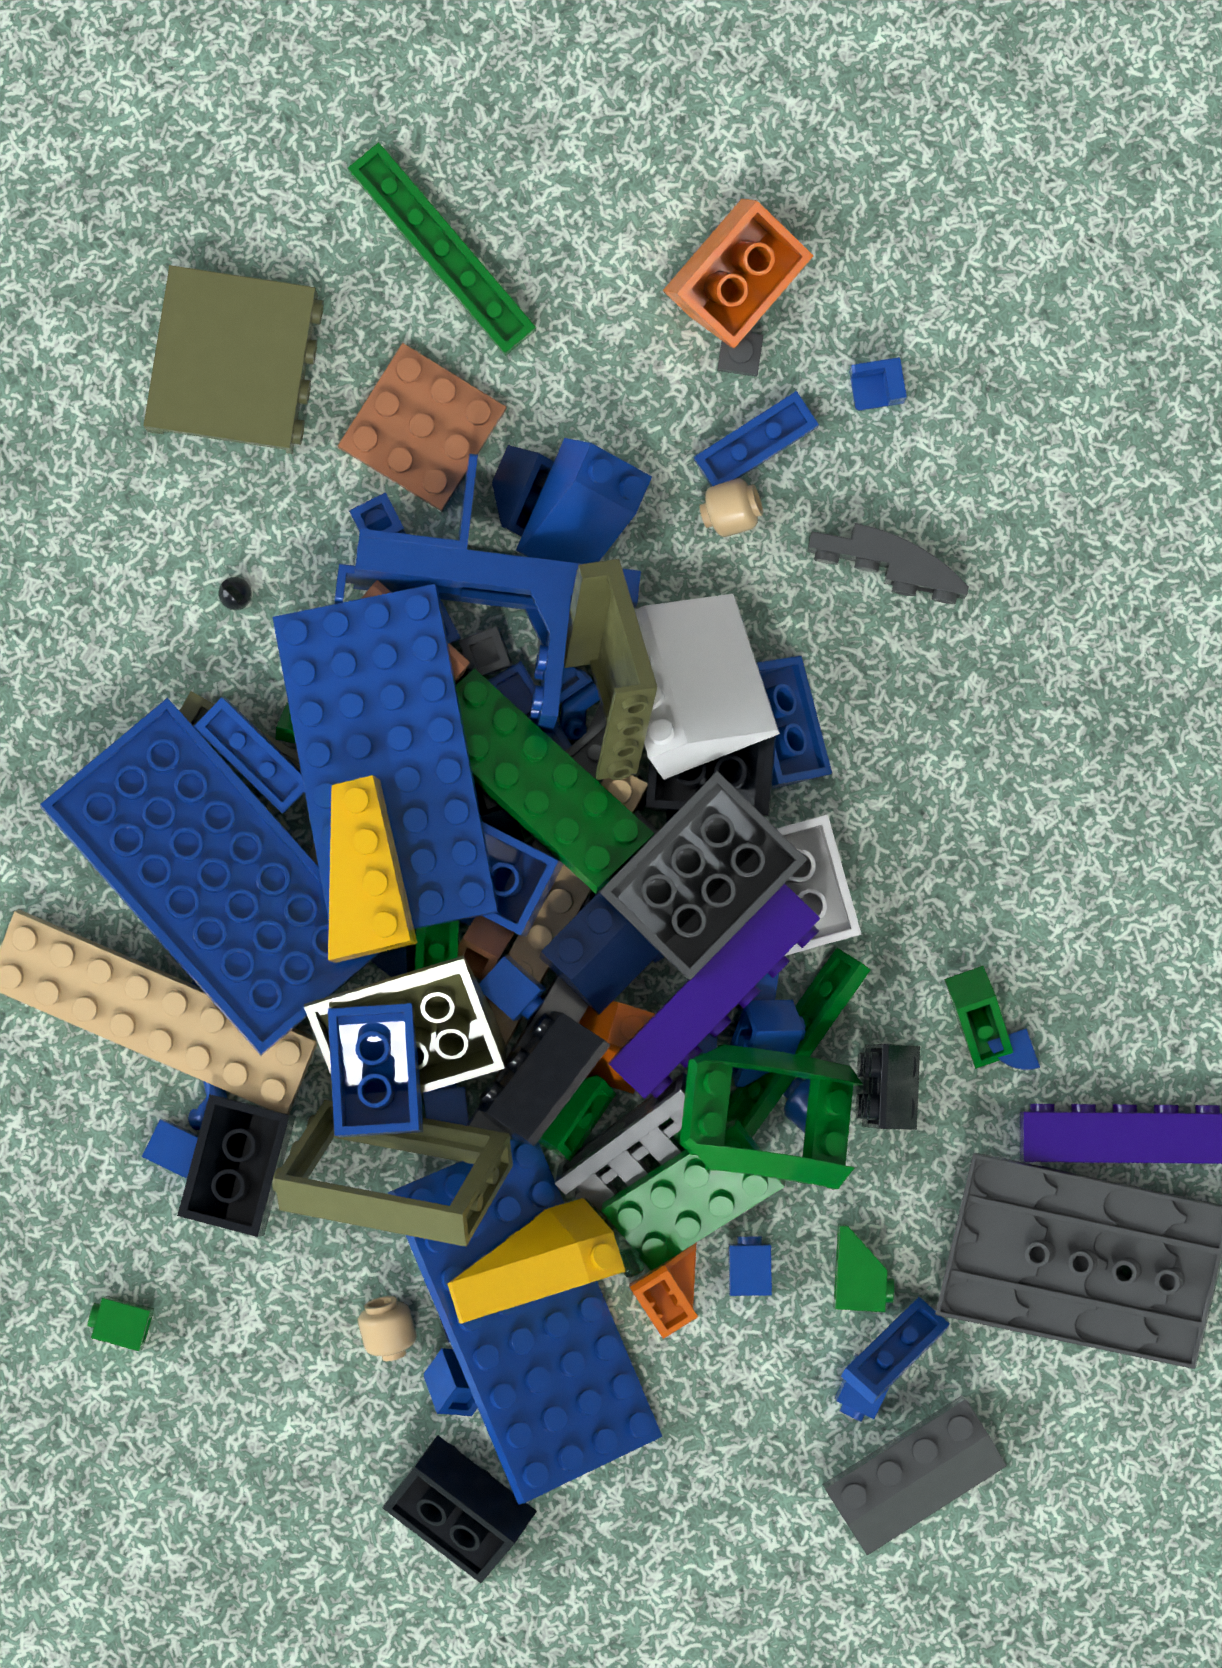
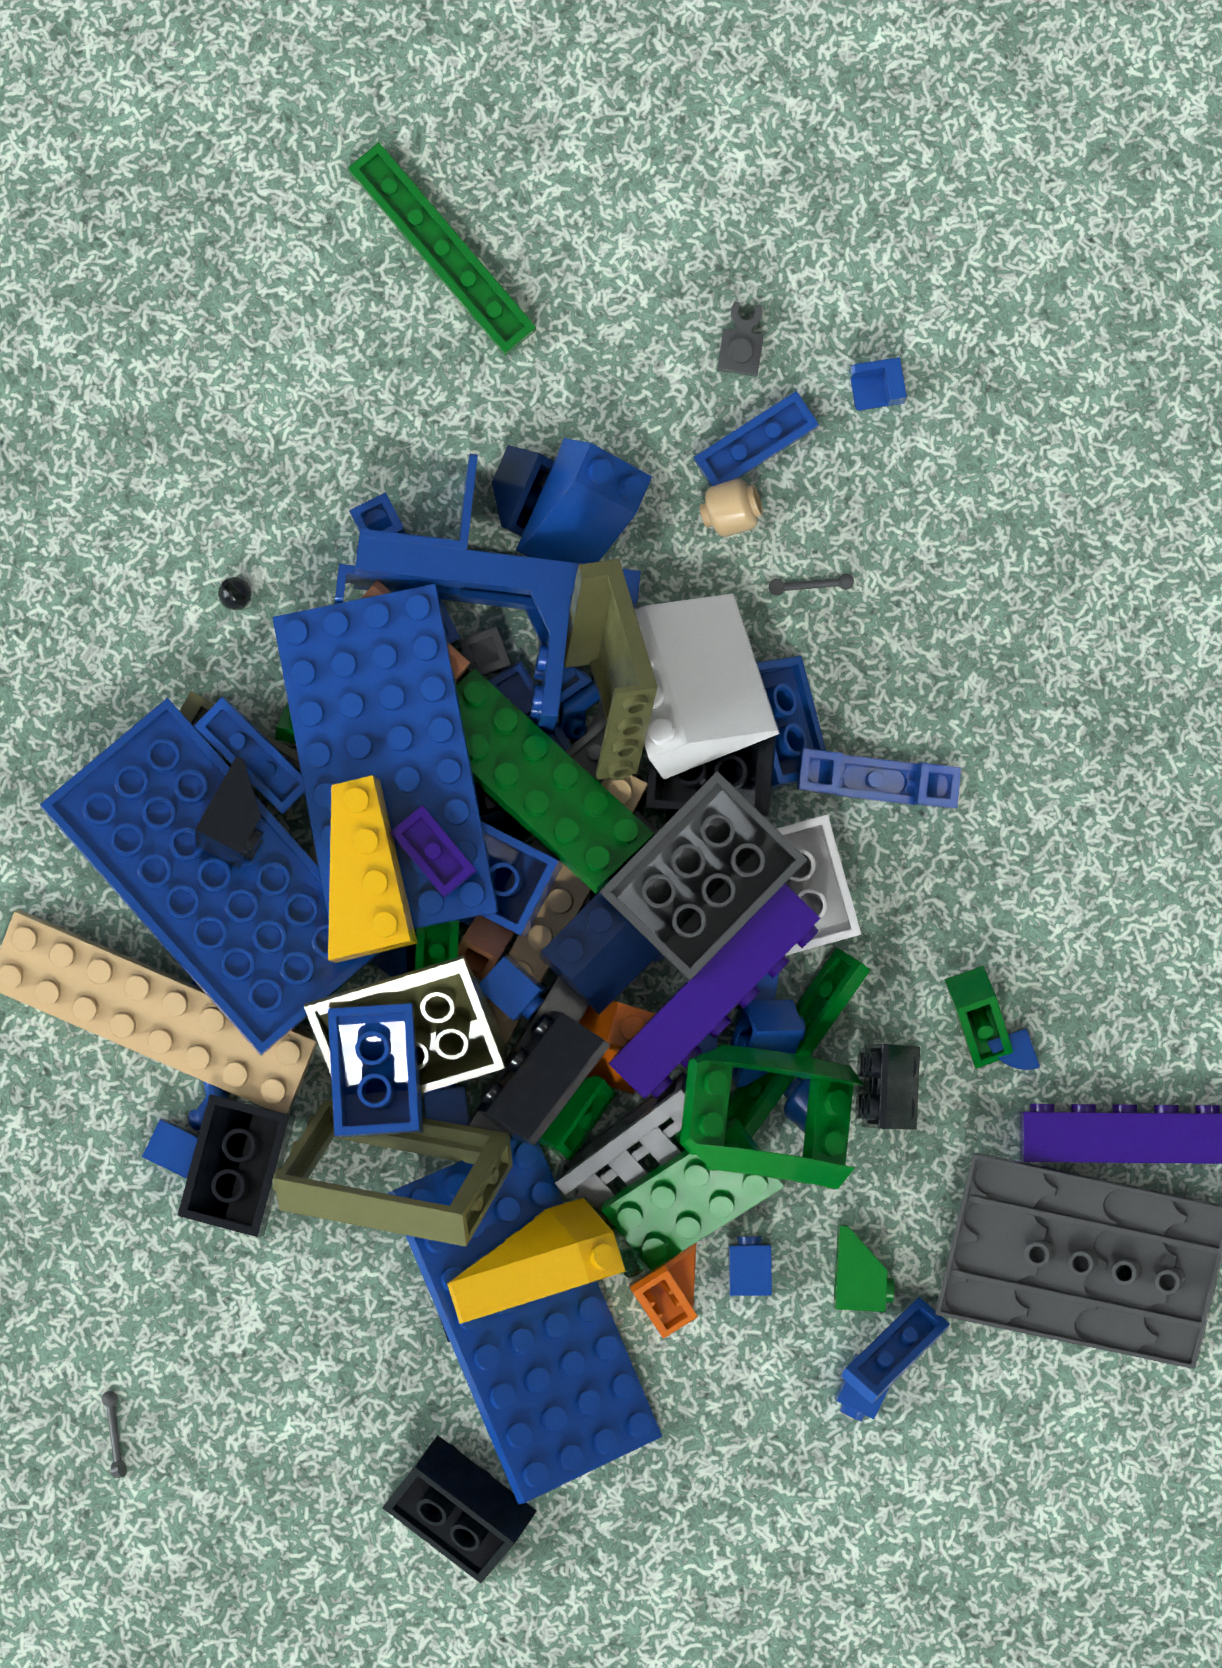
(118, 1467): none -> dark grey hinge
(120, 1322): green brick -> none
(232, 819): none -> black slope
(233, 358): olive panel -> none
(387, 1328): tan head -> none
(421, 427): nougat plate -> none
(433, 851): none -> dark purple plate
(448, 1385): blue panel -> none
(738, 272): orange slope -> none
(777, 586): none -> dark grey hinge
(878, 779): none -> blue slope
(907, 564): dark grey slope -> none
(914, 1475): dark grey slope -> none

